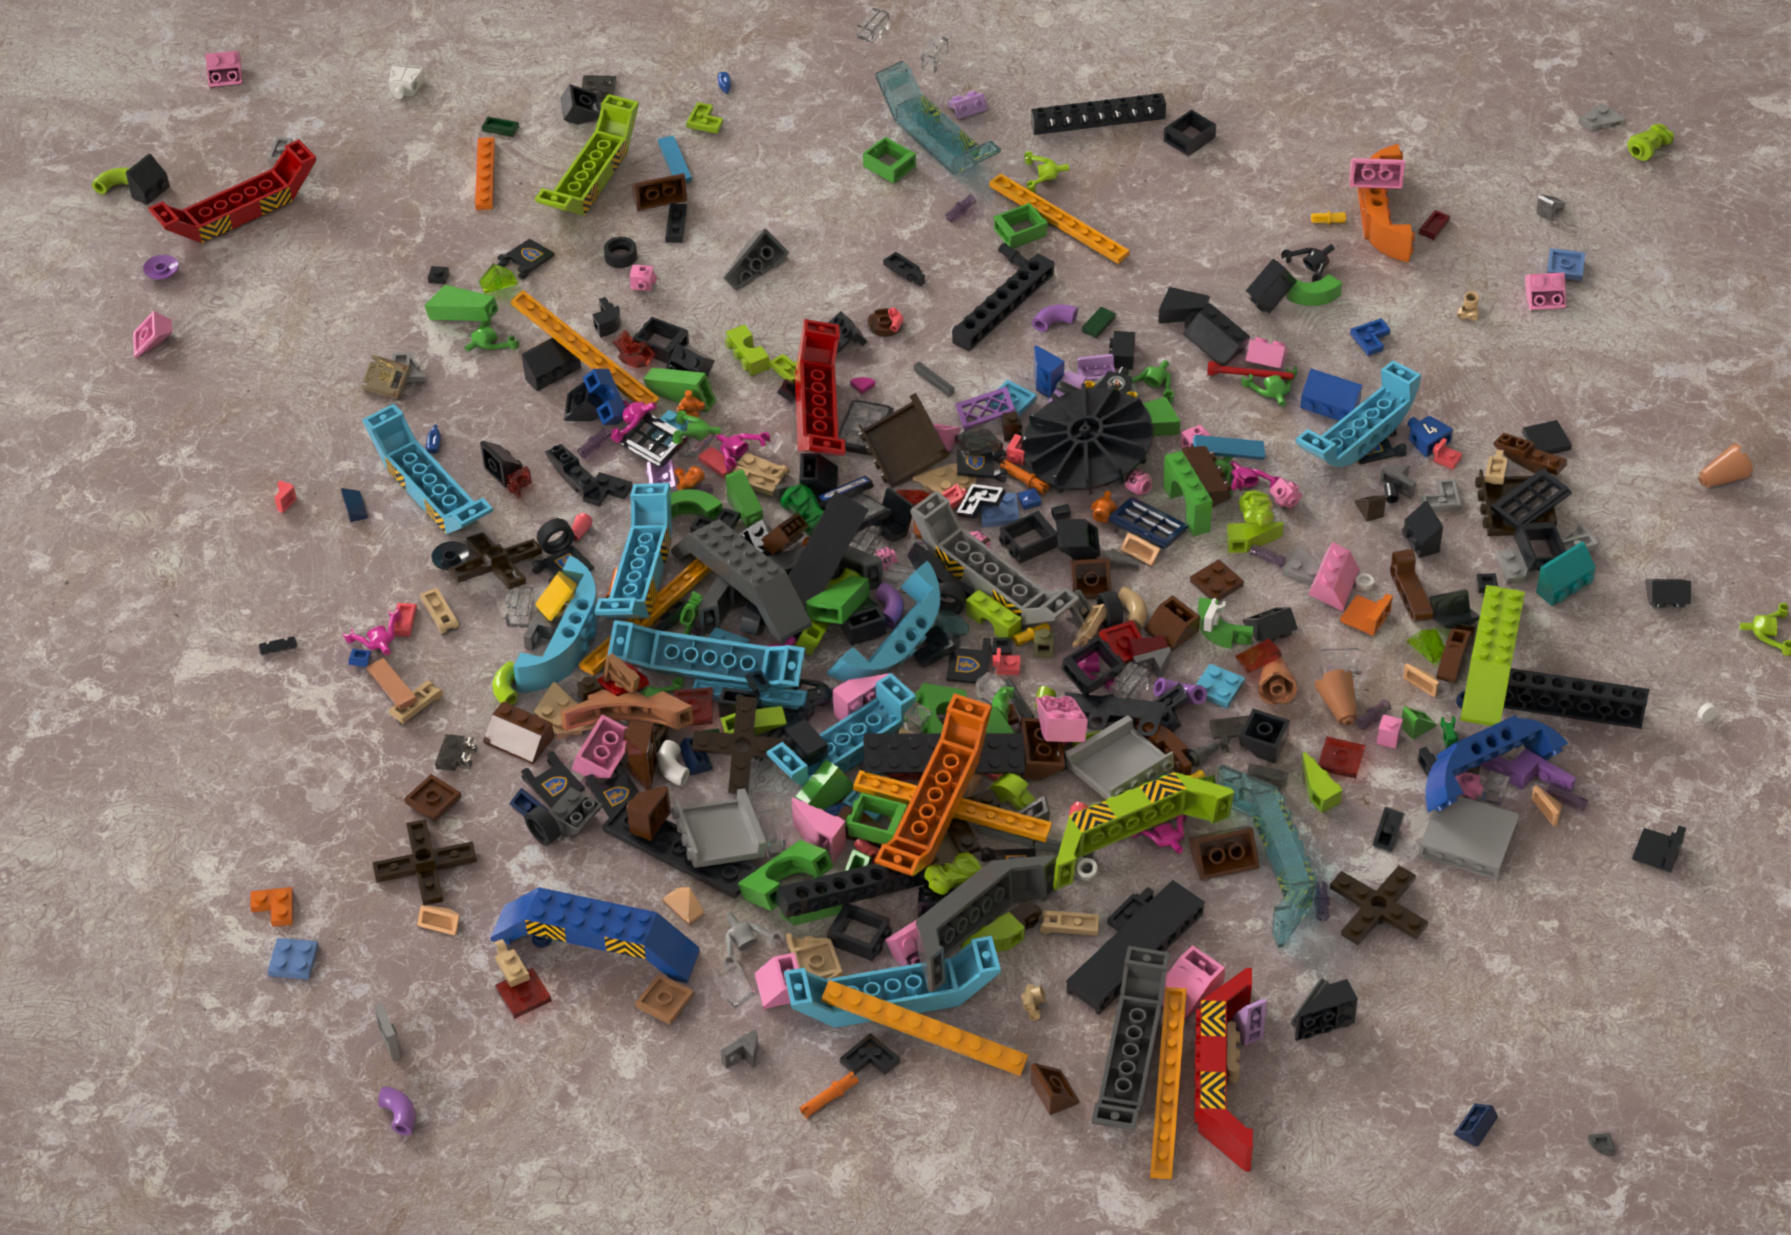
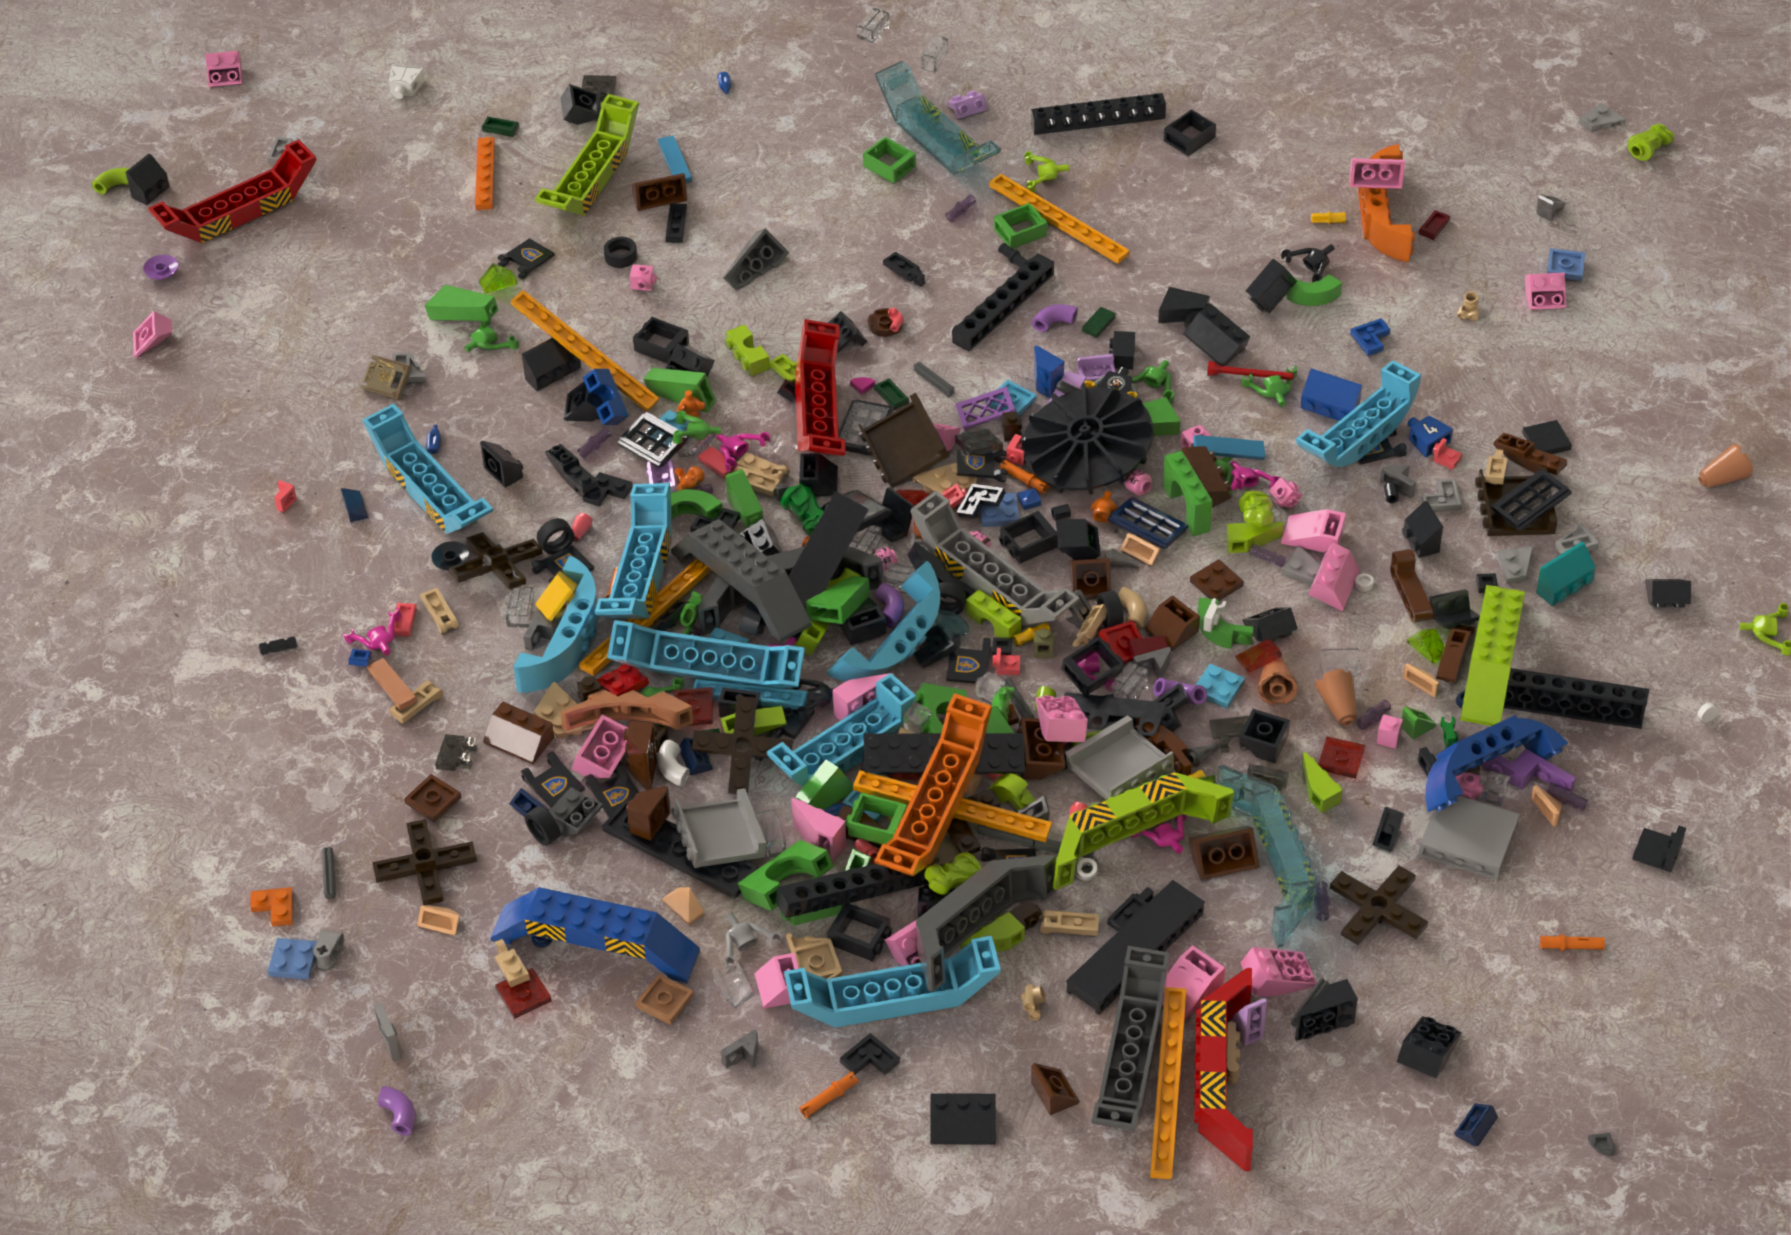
(328, 872): none -> dark grey axle
(328, 949): none -> light grey piece
(438, 274): black plate -> none
(502, 684): lime cylinder -> none
(518, 480): clear red bracket -> none
(608, 319): black brick -> none
(620, 673): medium nougat wing -> none
(632, 414): dark pink piece -> none
(633, 353): clear red brick -> none
(701, 119): lime plate -> none
(757, 681): black plate -> none
(785, 534): reddish brown brick -> none
(806, 743): black brick -> none
(849, 489): tile -> none
(891, 394): none -> dark green tile
(924, 1028): light orange plate -> none
(963, 1118): none -> black slope
(1267, 354): bright pink slope -> none
(1278, 971): none -> bright pink slope
(1314, 529): none -> bright pink slope
(1367, 614): orange bracket -> none
(1372, 507): dark brown slope -> none
(1428, 1046): none -> black slope
(1538, 531): black window -> none
(1563, 942): none -> orange pin

